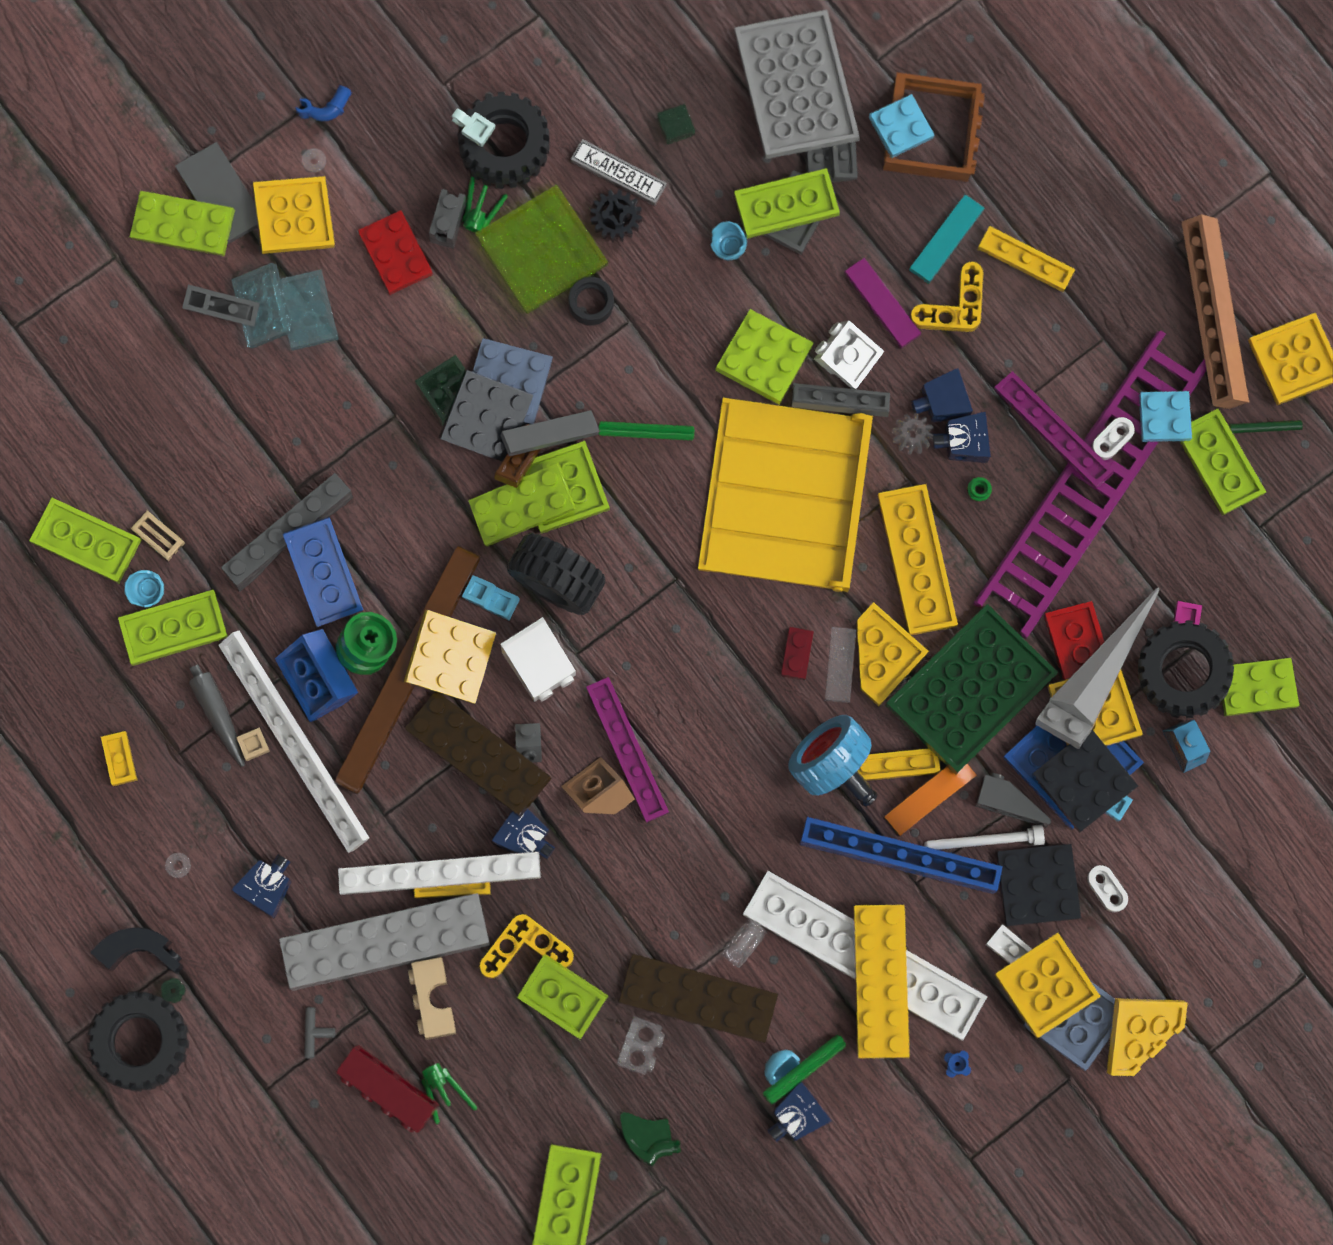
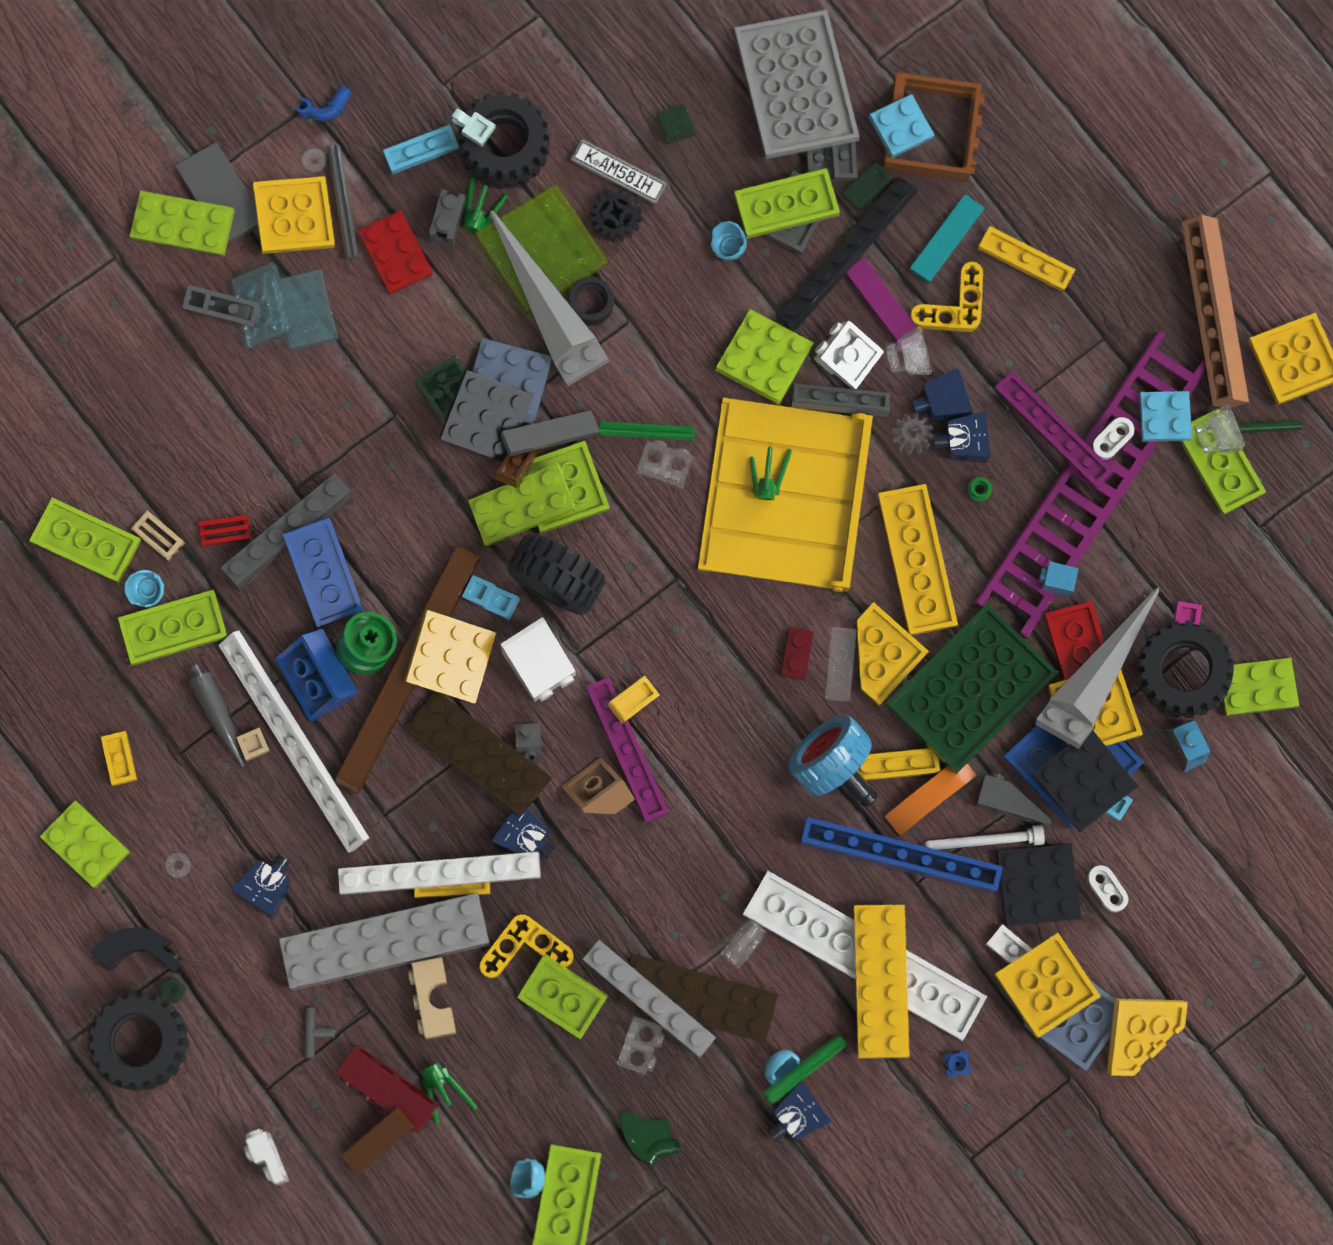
(85, 844): none -> lime plate
(224, 521): none -> red tile
(263, 1150): none -> white plate
(343, 202): none -> dark grey axle
(377, 1140): none -> reddish brown tile
(421, 149): none -> medium azure plate
(527, 1178): none -> medium azure hair
(566, 336): none -> light grey plate
(633, 699): none -> yellow tile
(649, 998): none -> light grey plate
(662, 470): none -> clear brick
(765, 488): none -> green plant
(846, 253): none -> black plate
(867, 186): none -> clear green tile
(914, 353): none -> clear piece
(1058, 578): none -> dark azure brick
(1223, 430): none -> clear piece

